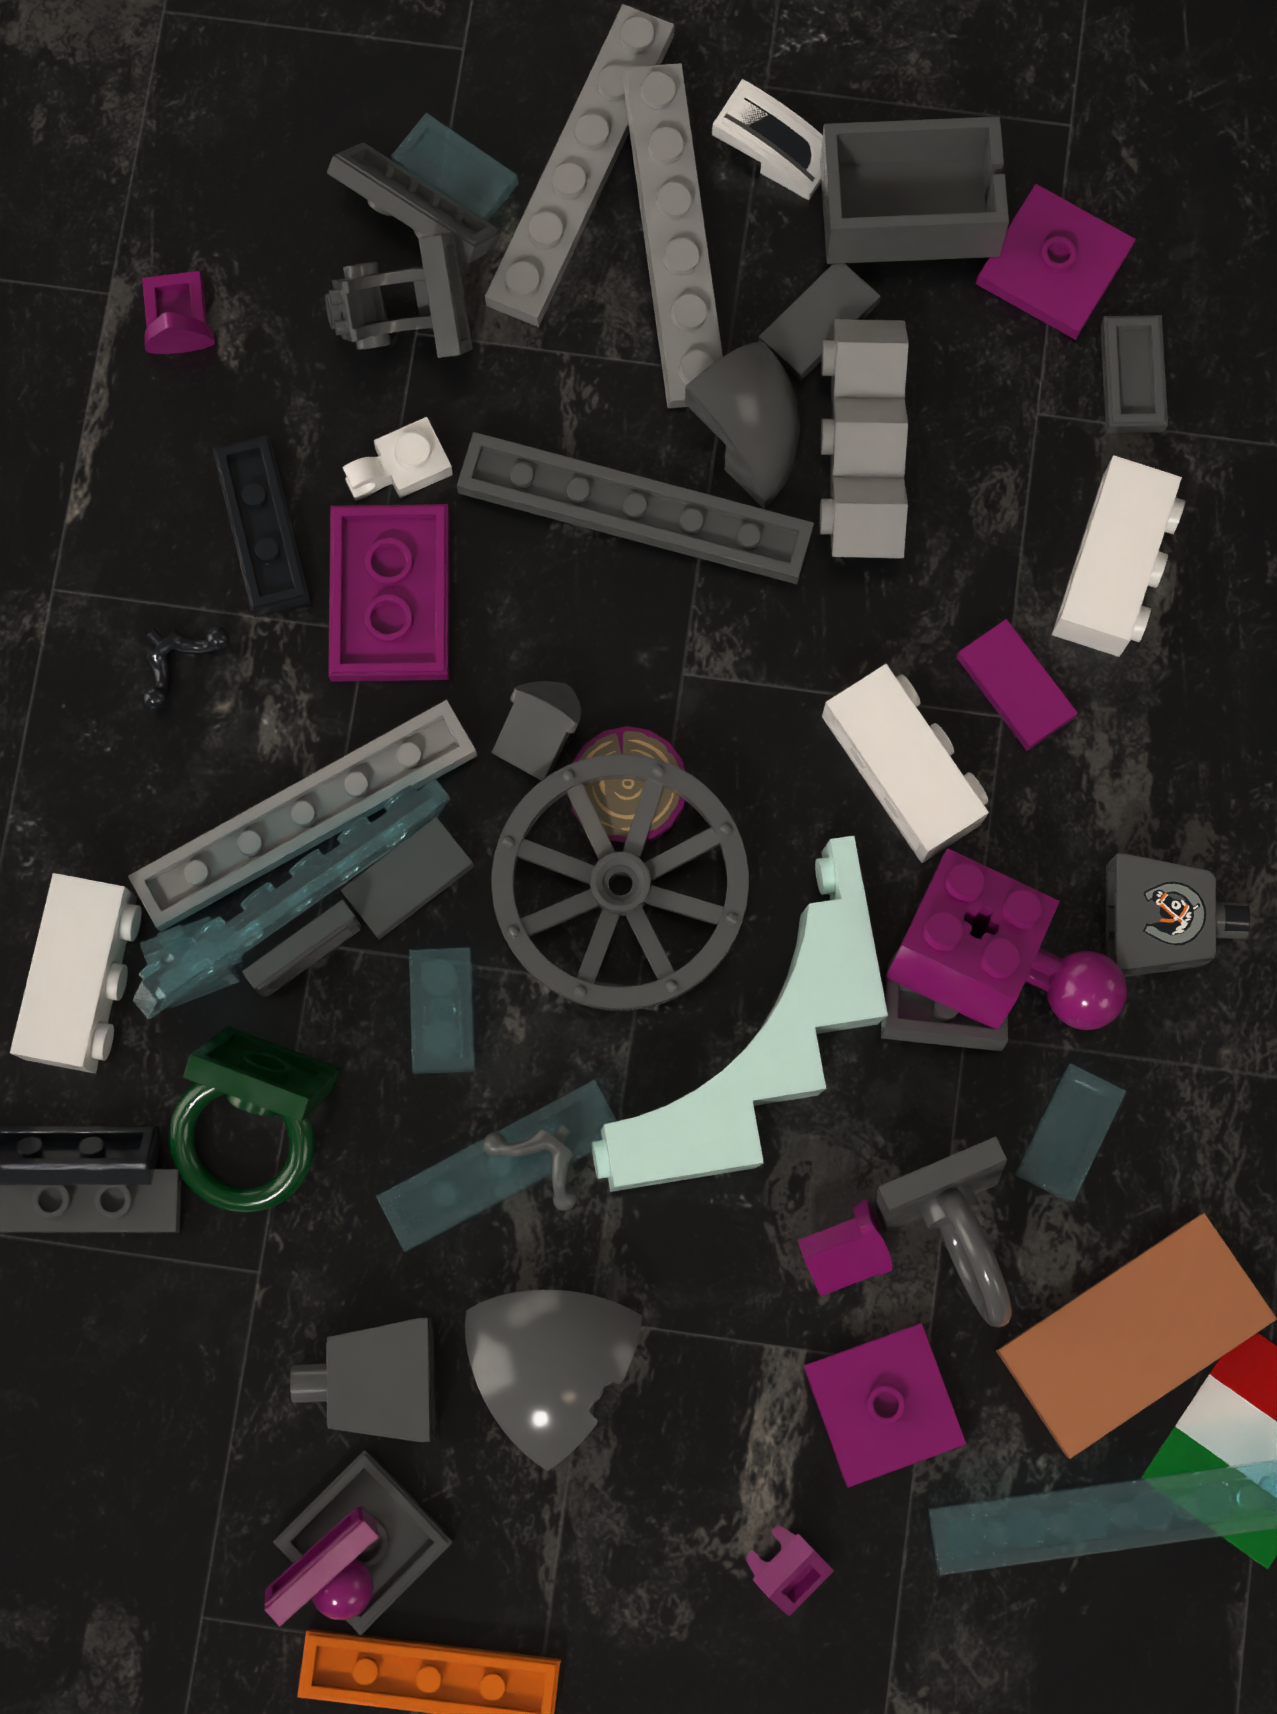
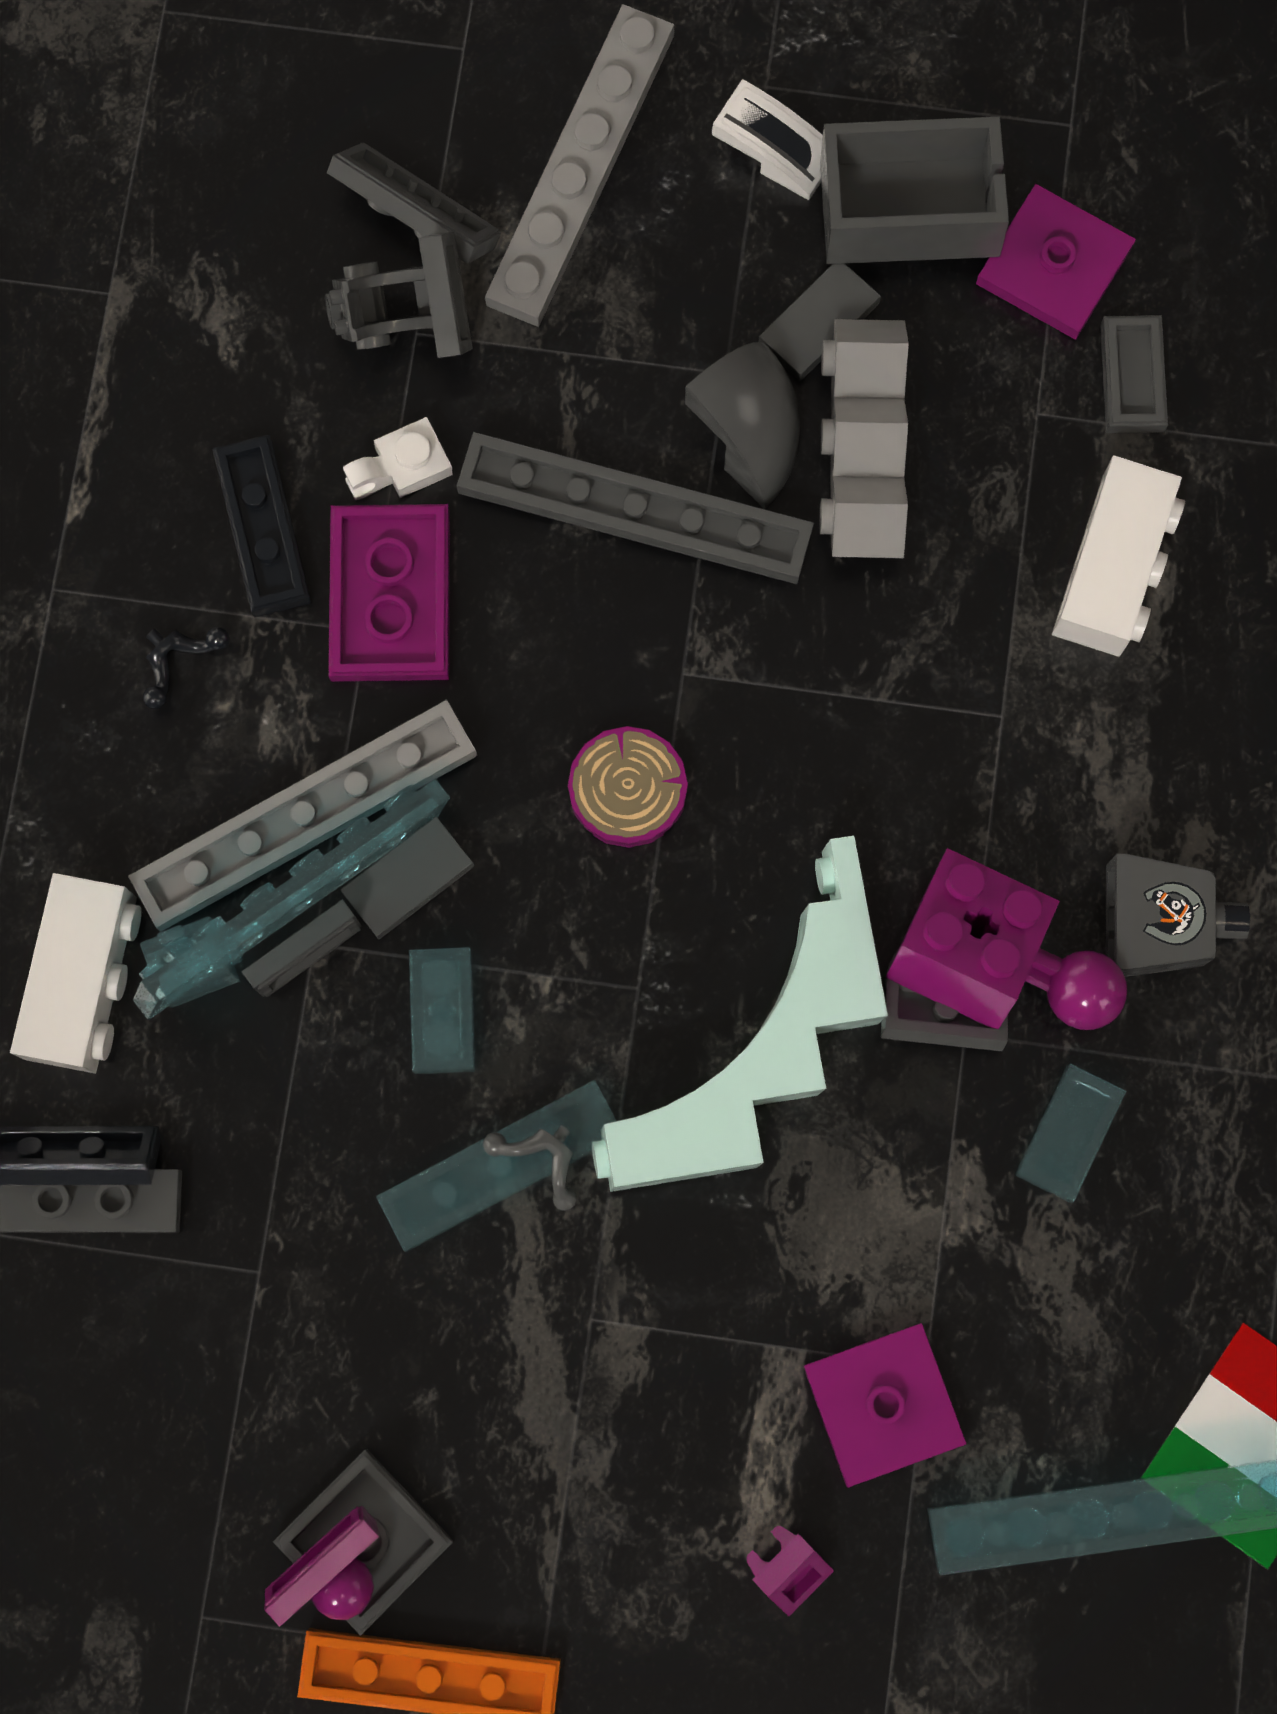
(176, 314): magenta tile -> none
(261, 1081): dark green tile -> none
(375, 1381): dark grey torso -> none
(455, 167): clear light blue tile -> none
(538, 726): dark grey tile -> none
(547, 1362): dark grey brick -> none
(613, 864): dark grey wheel -> none
(672, 225): light grey plate -> none
(846, 1251): magenta tile -> none
(906, 762): white brick -> none
(947, 1201): dark grey tile -> none
(1016, 685): magenta tile -> none
(1136, 1335): nougat tile -> none

